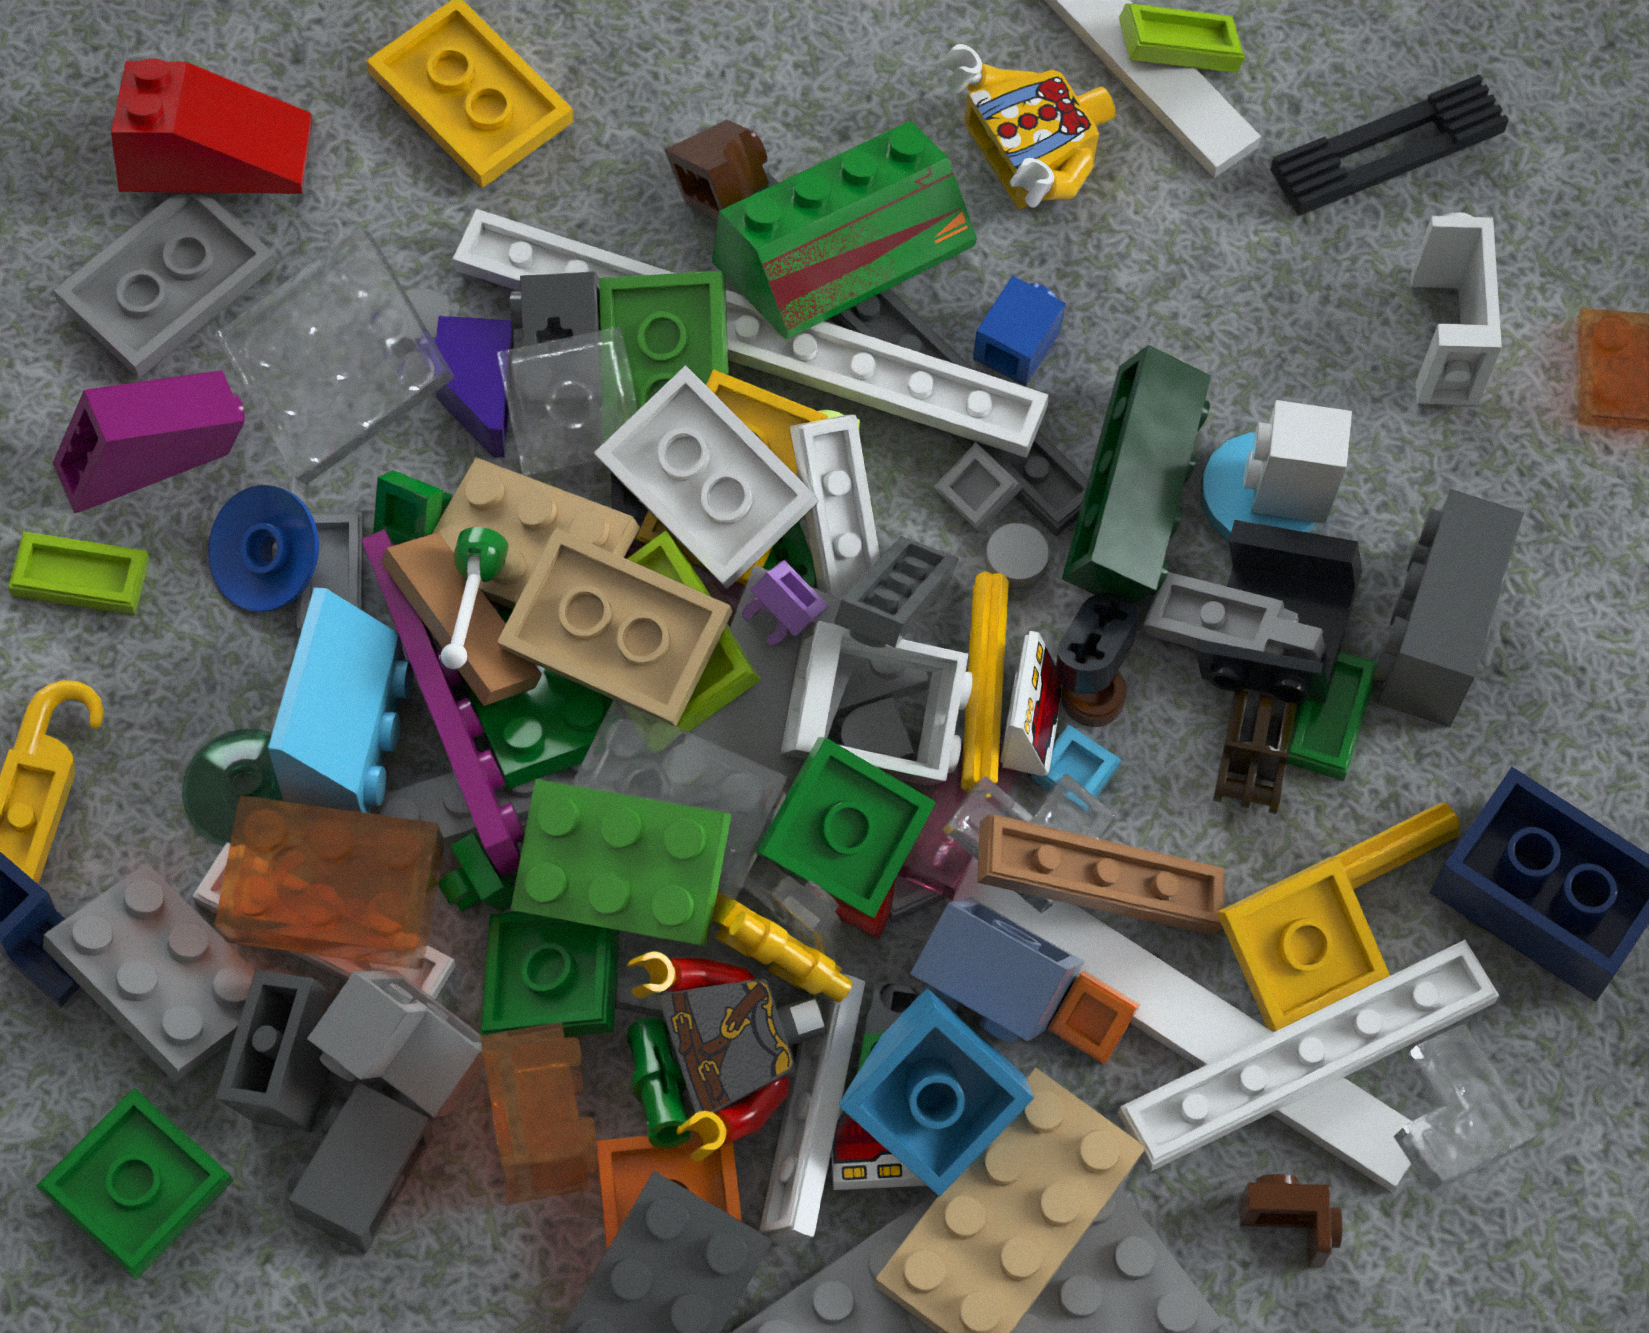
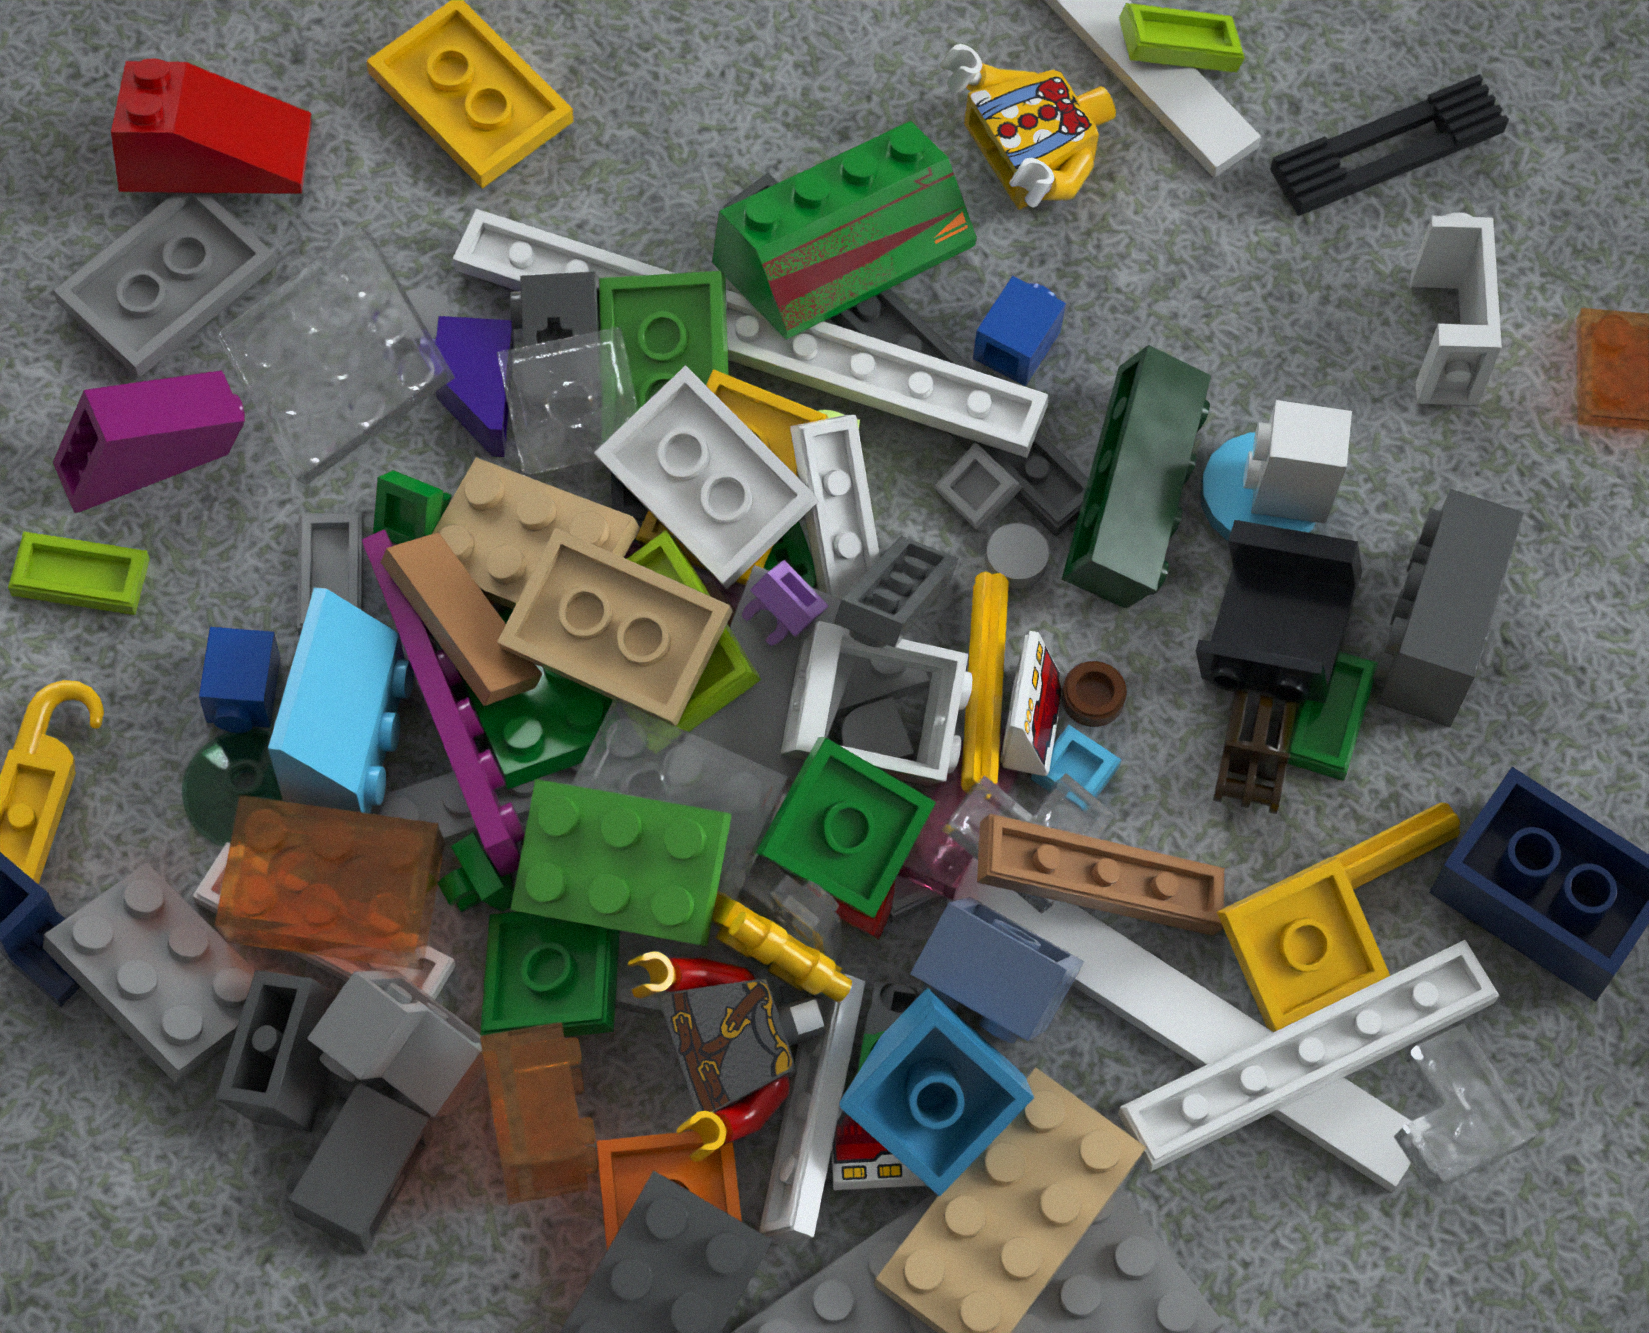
(134, 1183): green plate -> none
(239, 678): none -> blue brick
(244, 542): blue dish -> none
(474, 568): hinge -> none
(657, 1082): green pin -> none
(718, 167): reddish brown arch -> none
(1086, 639): black beam -> none
(1093, 1017): orange tile -> none
(1201, 610): light grey hinge -> none
(1283, 1203): reddish brown bracket -> none

